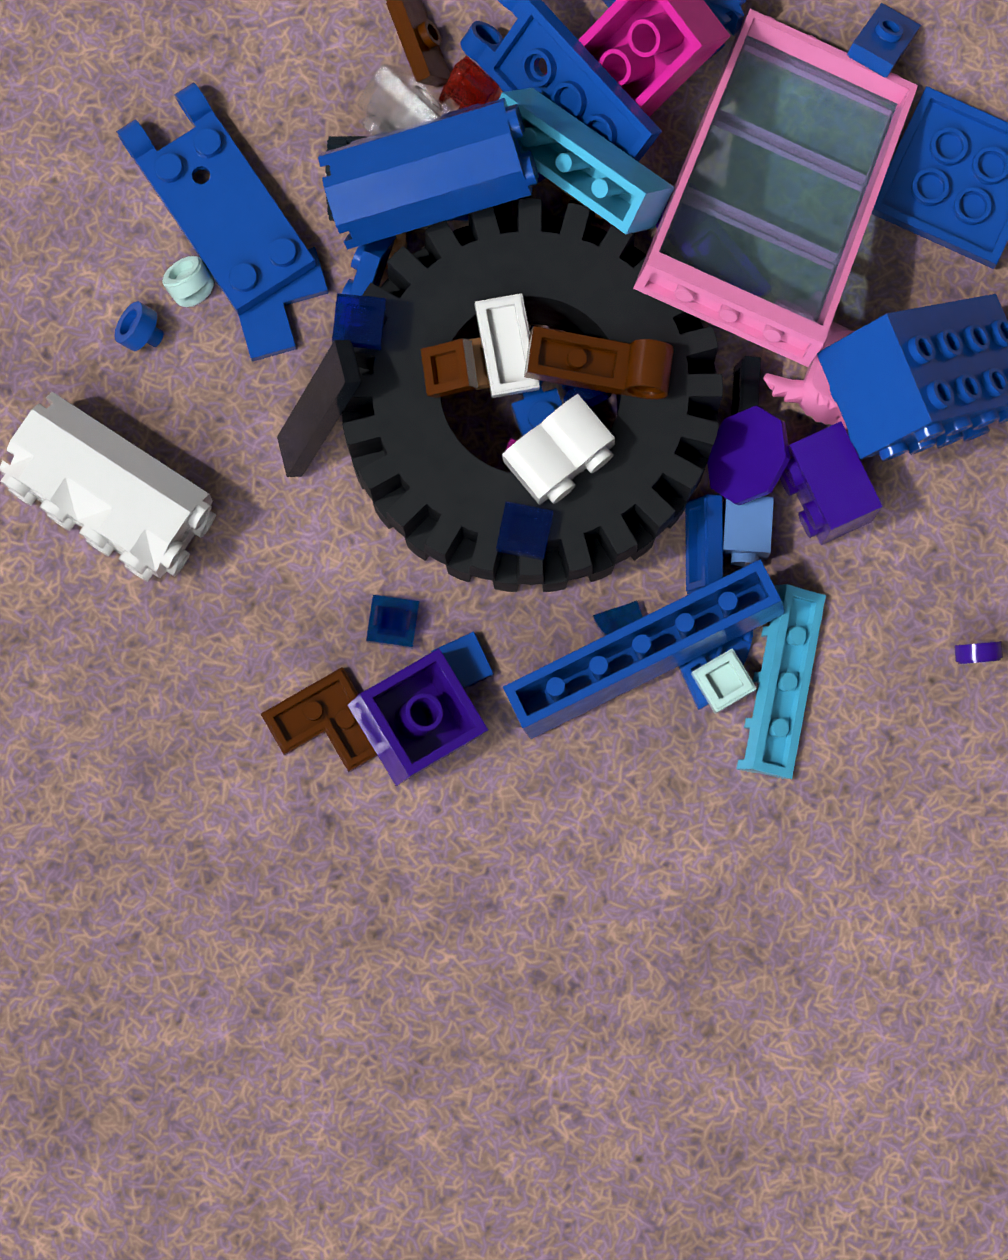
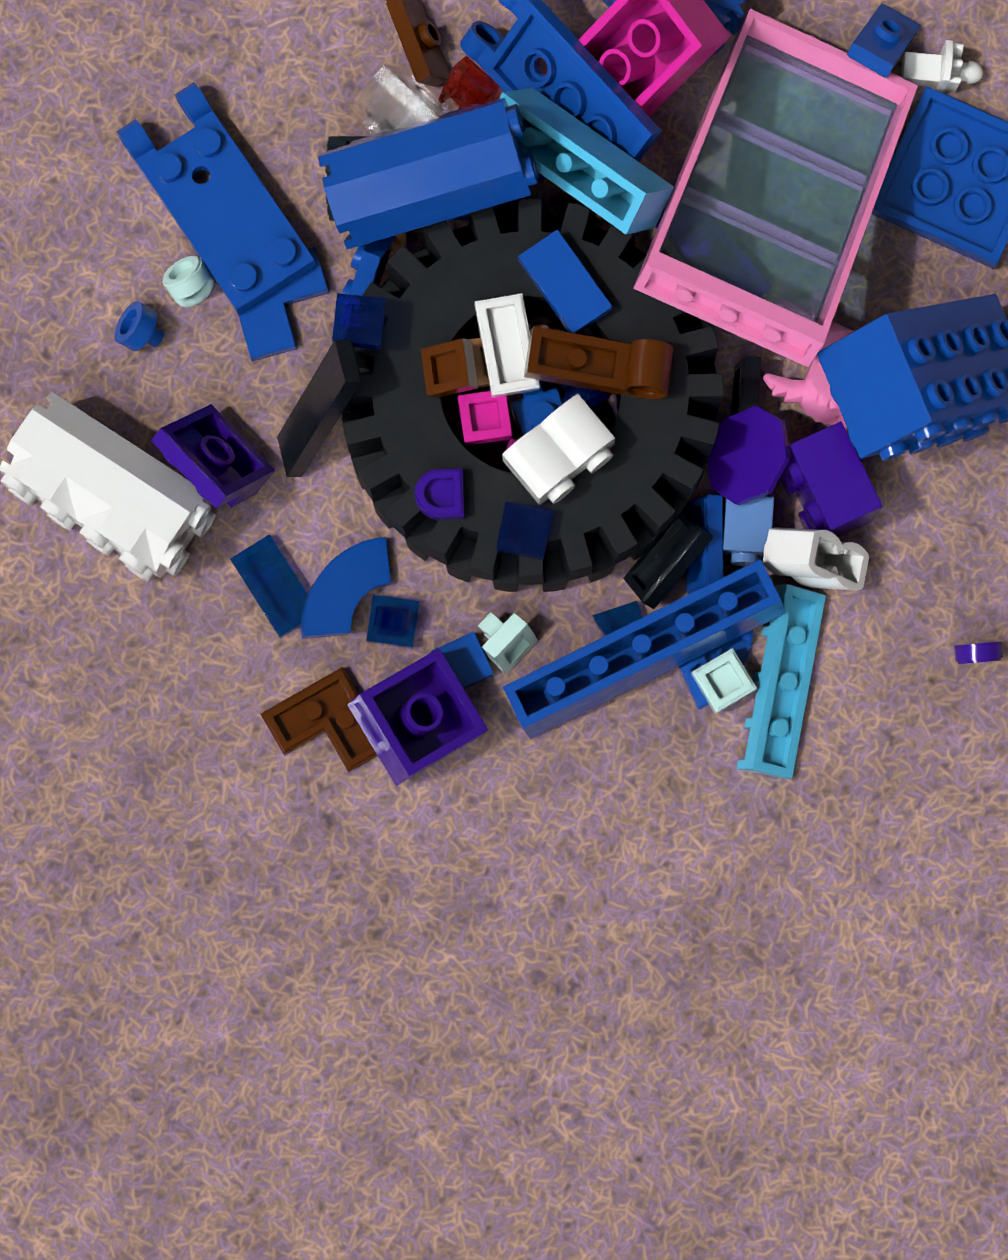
(213, 457): none -> dark purple plate
(272, 584): none -> clear blue tile
(341, 586): none -> blue tile
(441, 494): none -> dark purple tile
(484, 418): none -> dark pink tile
(507, 640): none -> light aqua tile
(564, 283): none -> blue tile
(667, 558): none -> black tile
(815, 558): none -> white brick
(940, 70): none -> white piece

